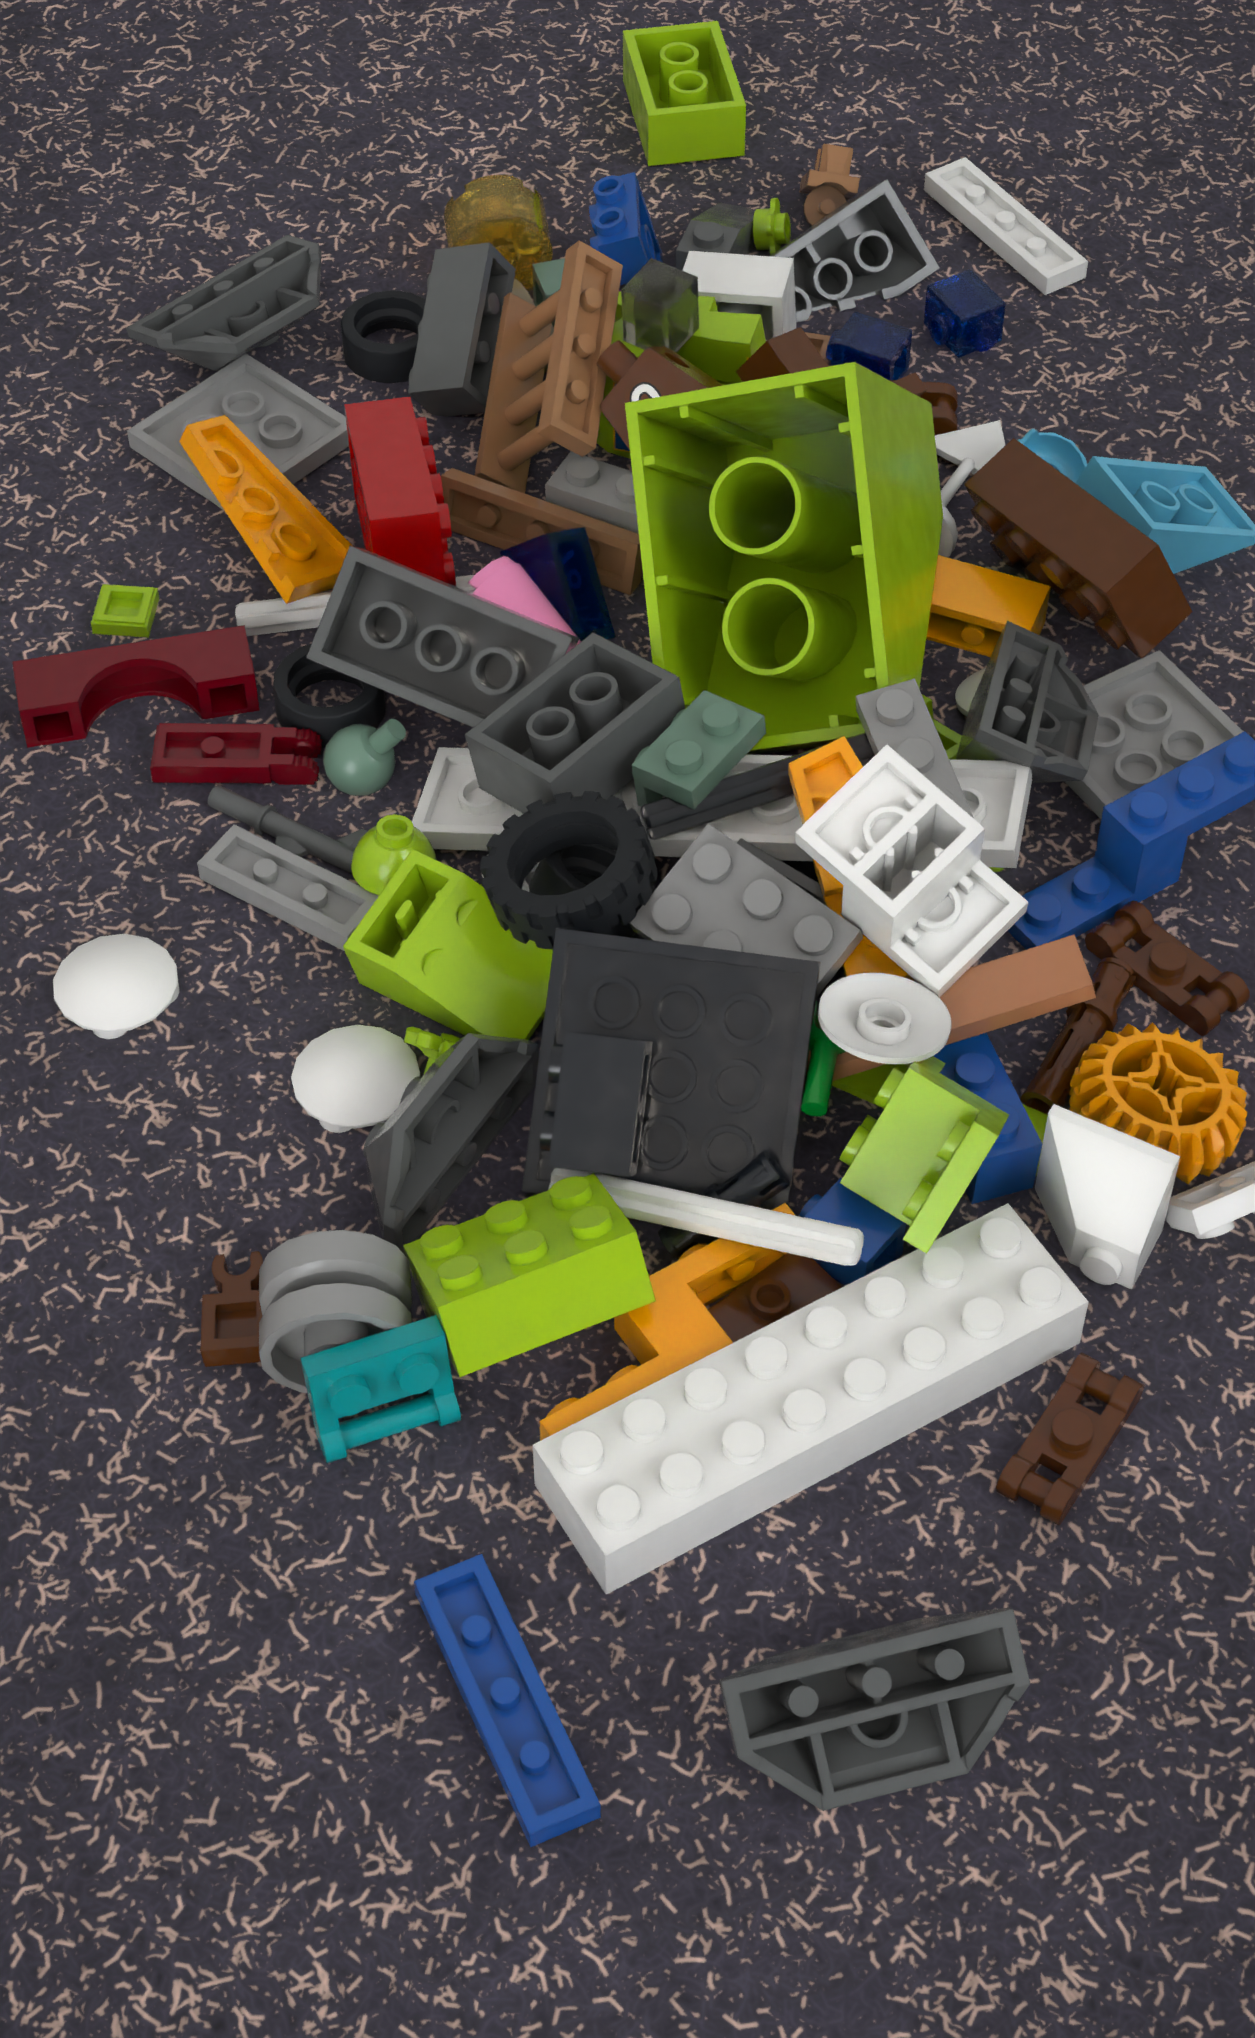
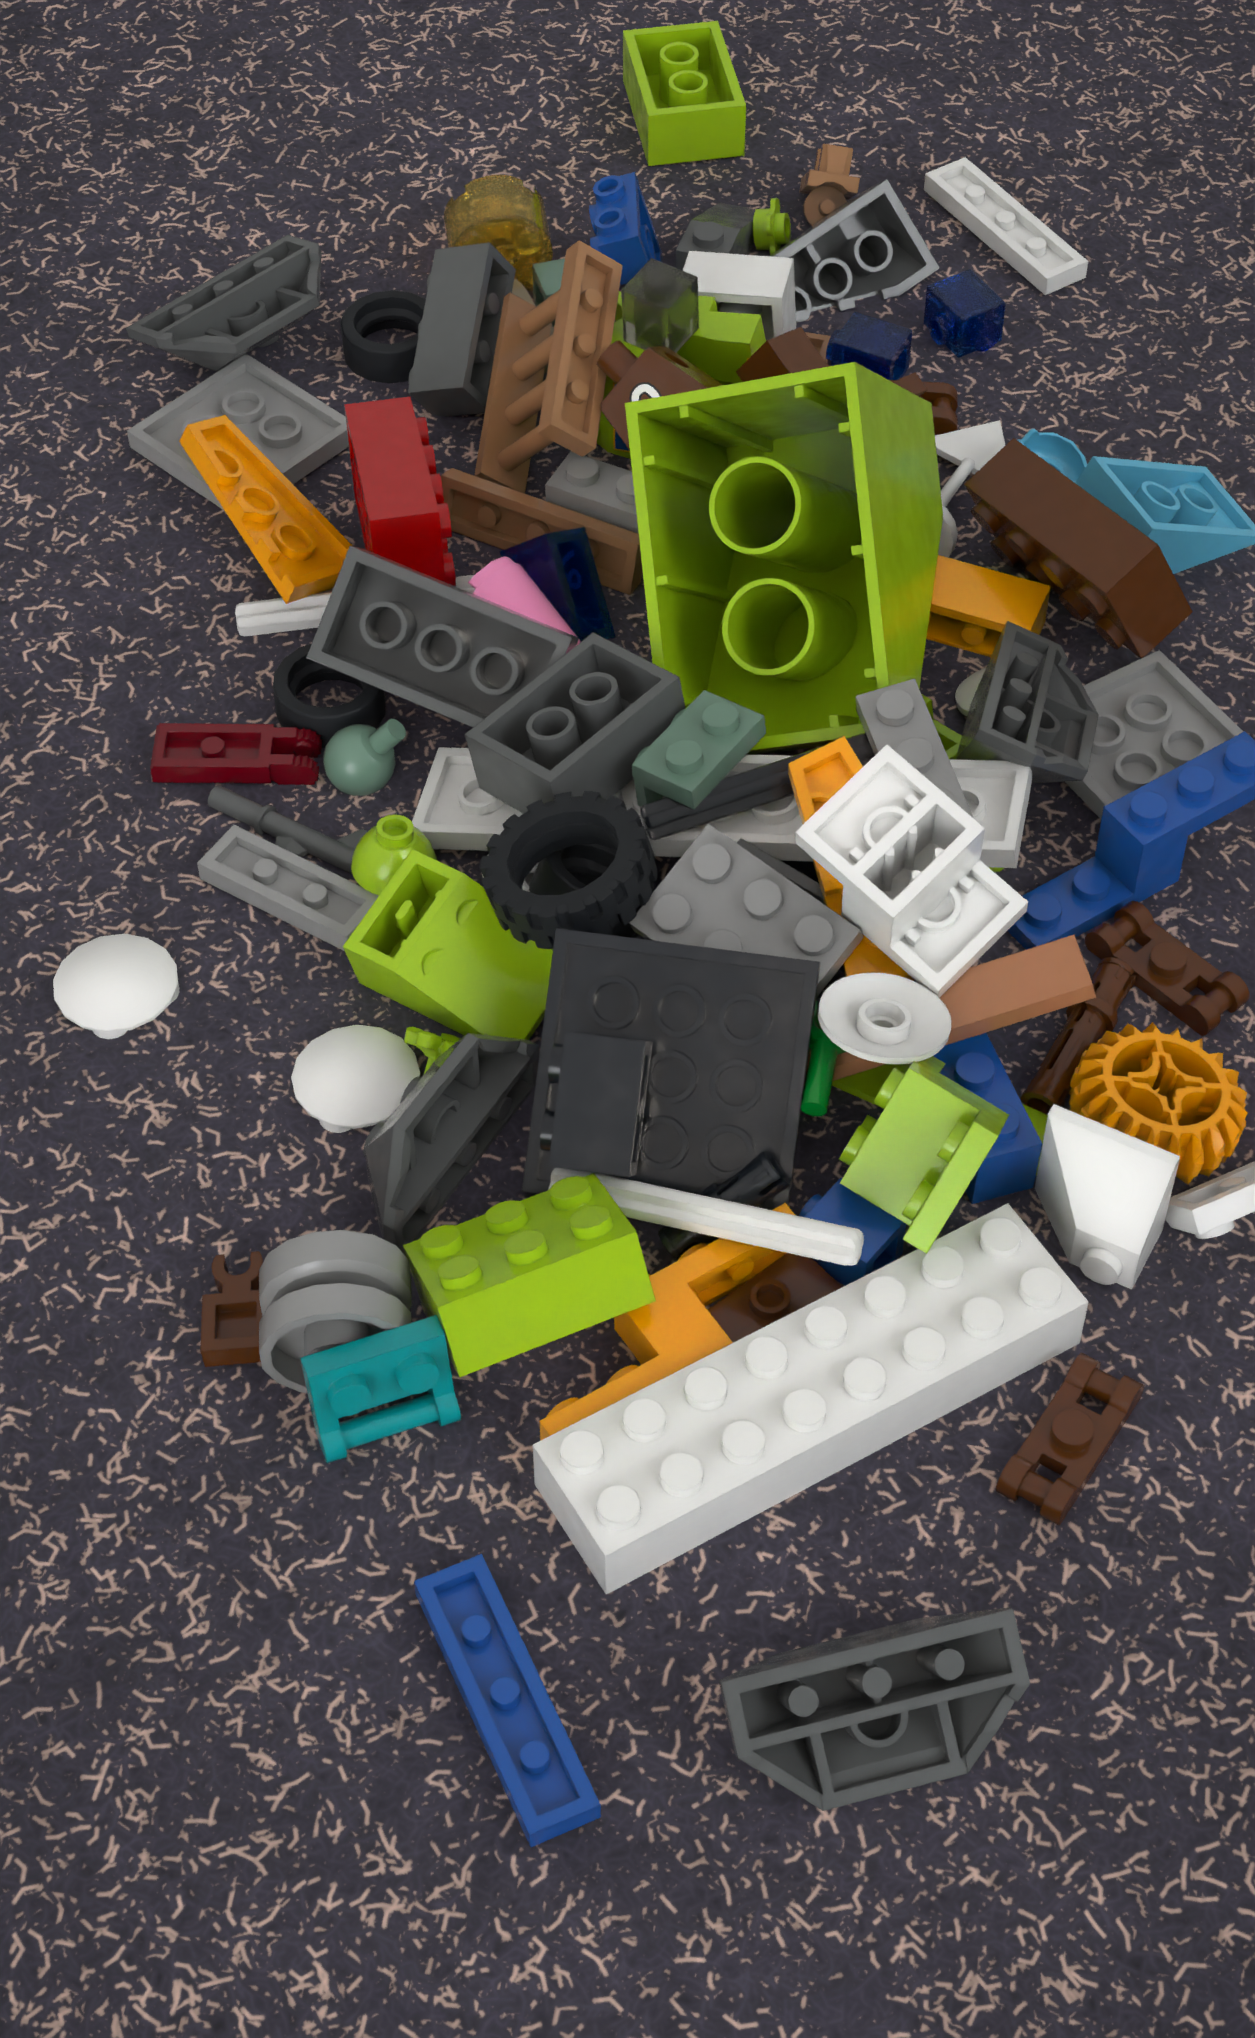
(68, 691): dark red arch -> none
(125, 610): lime tile -> none

